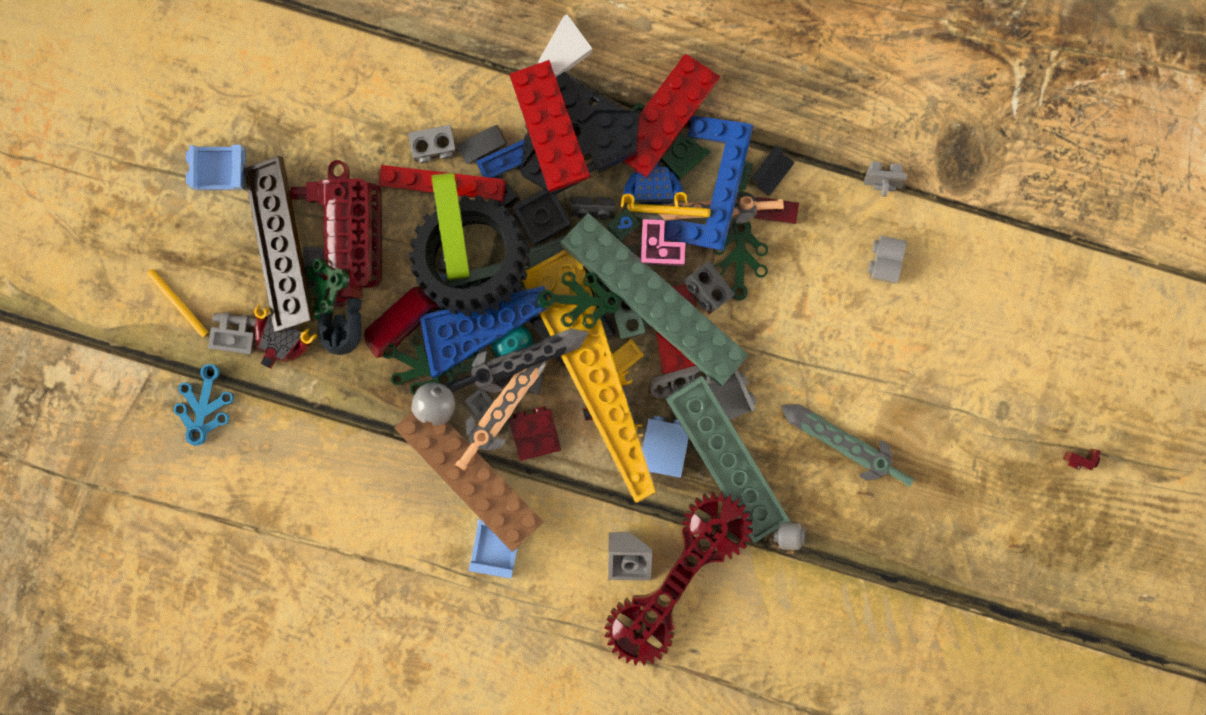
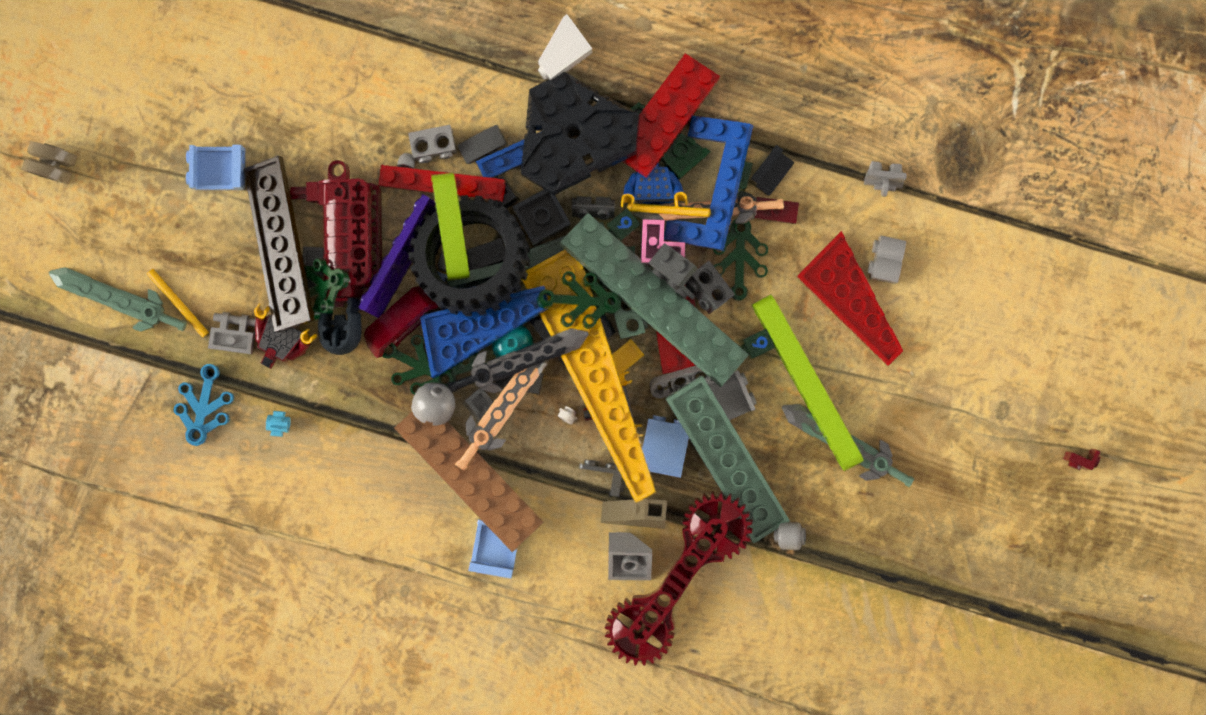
(49, 161): none -> dark tan wheel
(149, 312): none -> sand green sword
(278, 423): none -> medium azure gear
(396, 262): none -> dark purple plate
(406, 160): none -> light grey hinge
(486, 254): none -> black brick
(535, 433): dark red plate -> none
(549, 126): red plate -> none
(567, 415): none -> white plate
(617, 482): none -> dark grey bracket
(645, 513): none -> dark tan slope
(673, 269): none -> dark grey bracket
(757, 344): none -> clear green brick
(808, 383): none -> lime beam
(846, 292): none -> red wing

